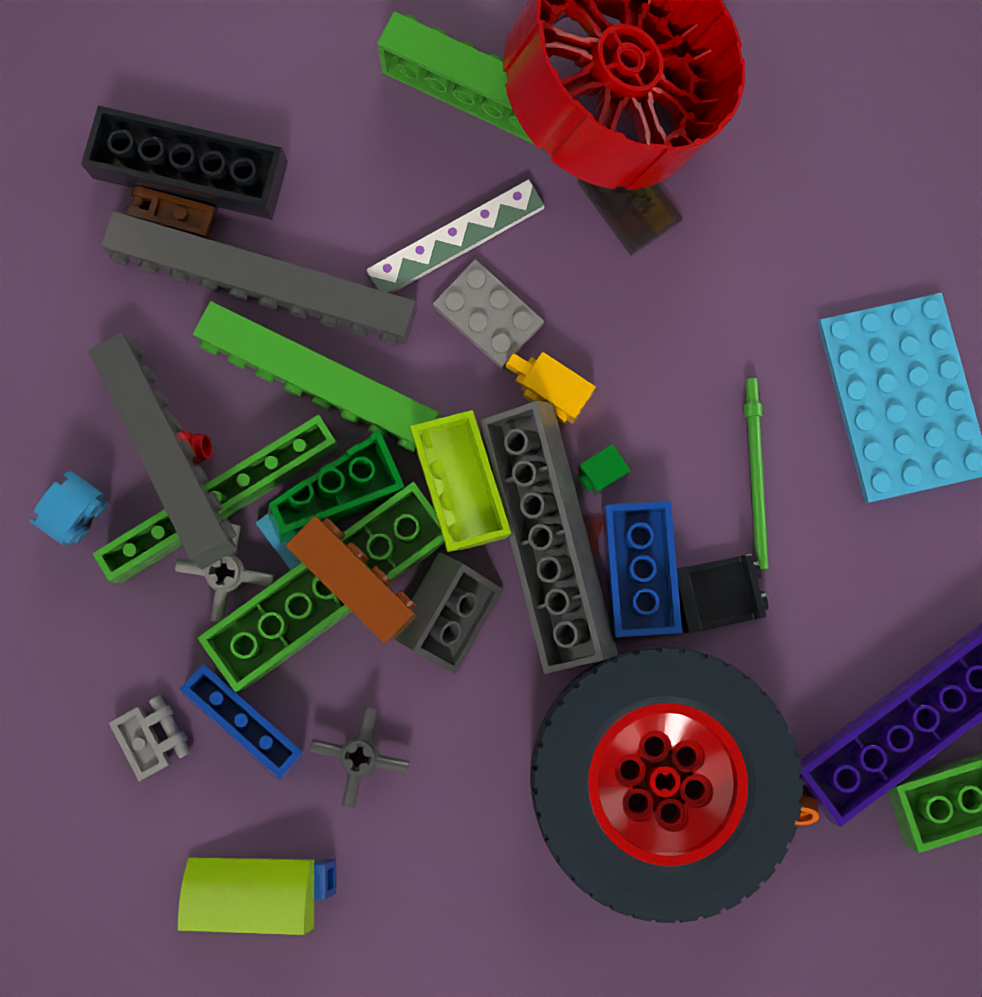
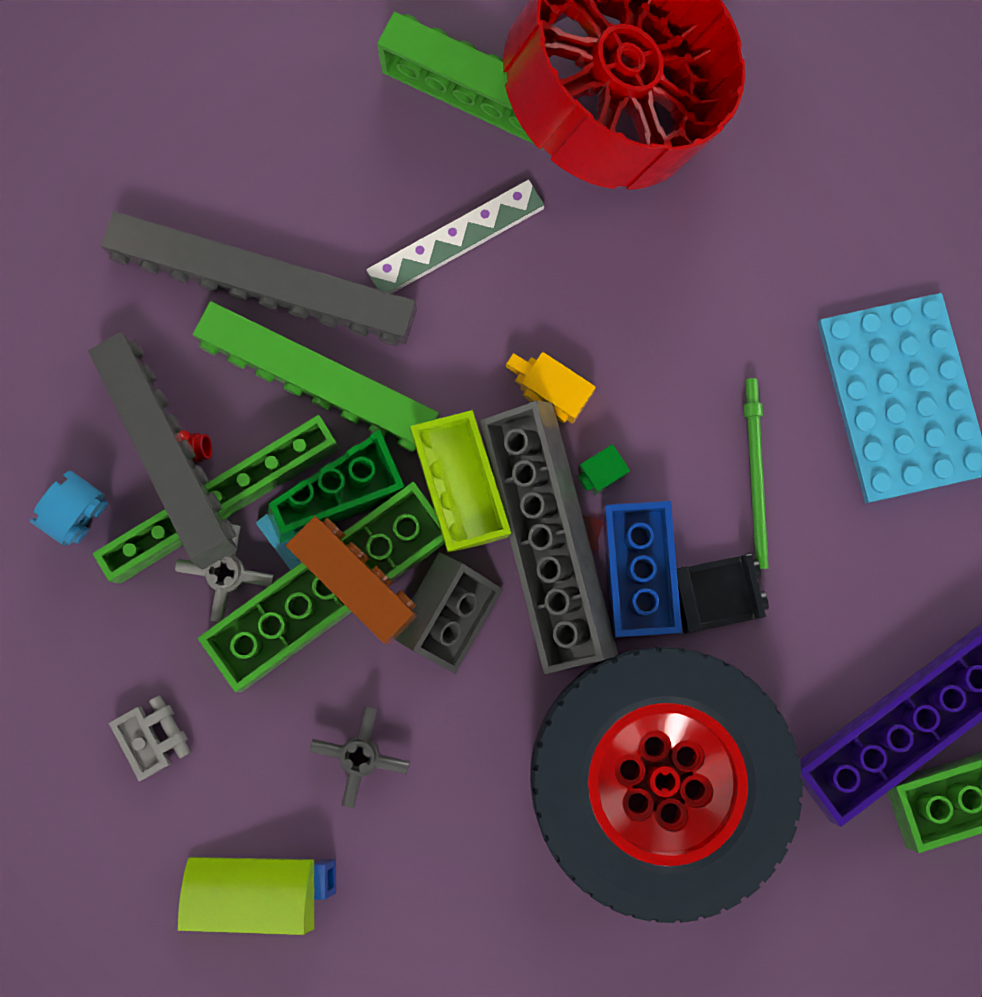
(172, 211): reddish brown plate -> none
(185, 162): black brick -> none
(241, 722): blue brick -> none
(488, 313): light grey plate -> none
(635, 214): clear smoke tile -> none
(809, 810): orange tile -> none

